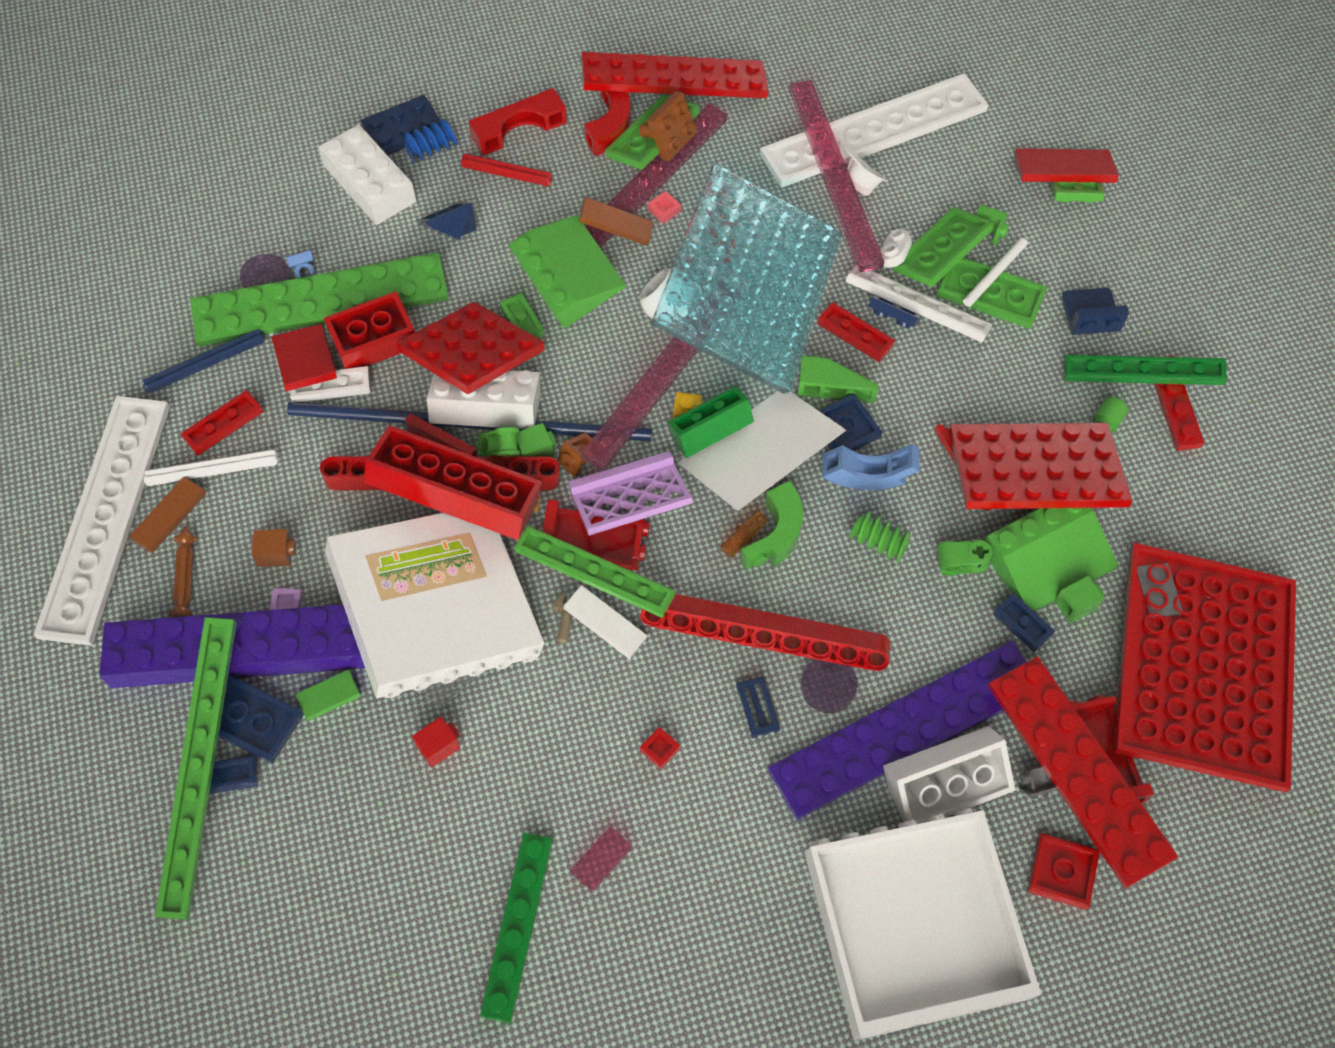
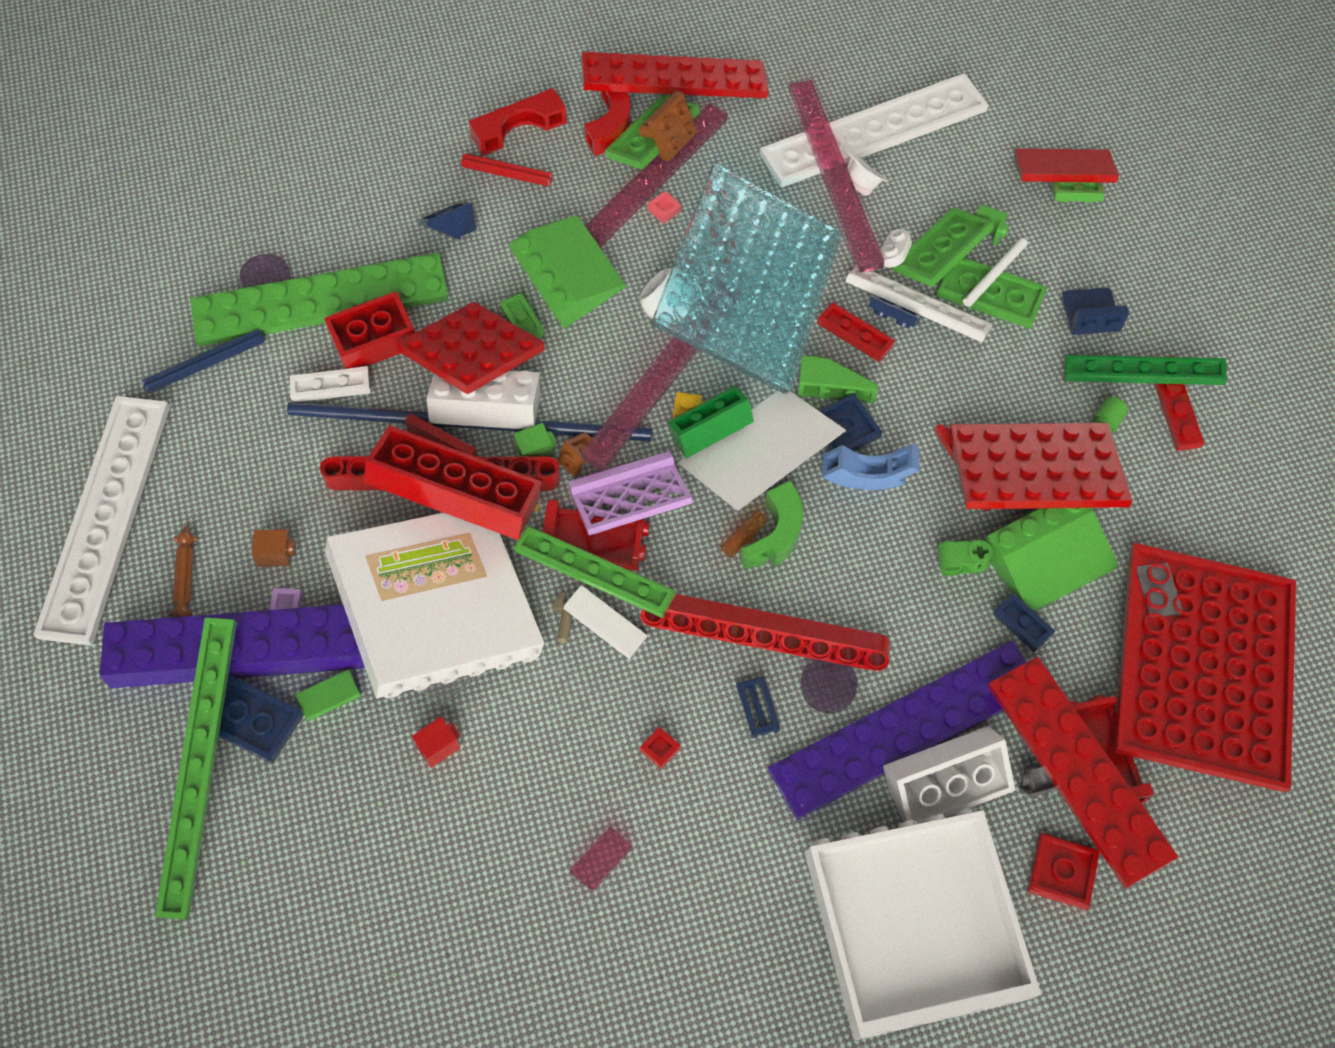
(167, 515): dark orange tile -> none
(210, 467): white axle -> none
(221, 423): red plate -> none
(234, 774): dark blue tile -> none
(301, 261): medium blue tile -> none
(303, 357): red tile -> none
(367, 174): white brick -> none
(390, 125): dark blue plate -> none
(429, 139): blue piece -> none
(498, 443): bright green piece -> none
(516, 929): green plate -> none
(615, 221): dark orange tile -> none
(881, 536): bright green piece -> none
(1079, 599): bright green brick -> none

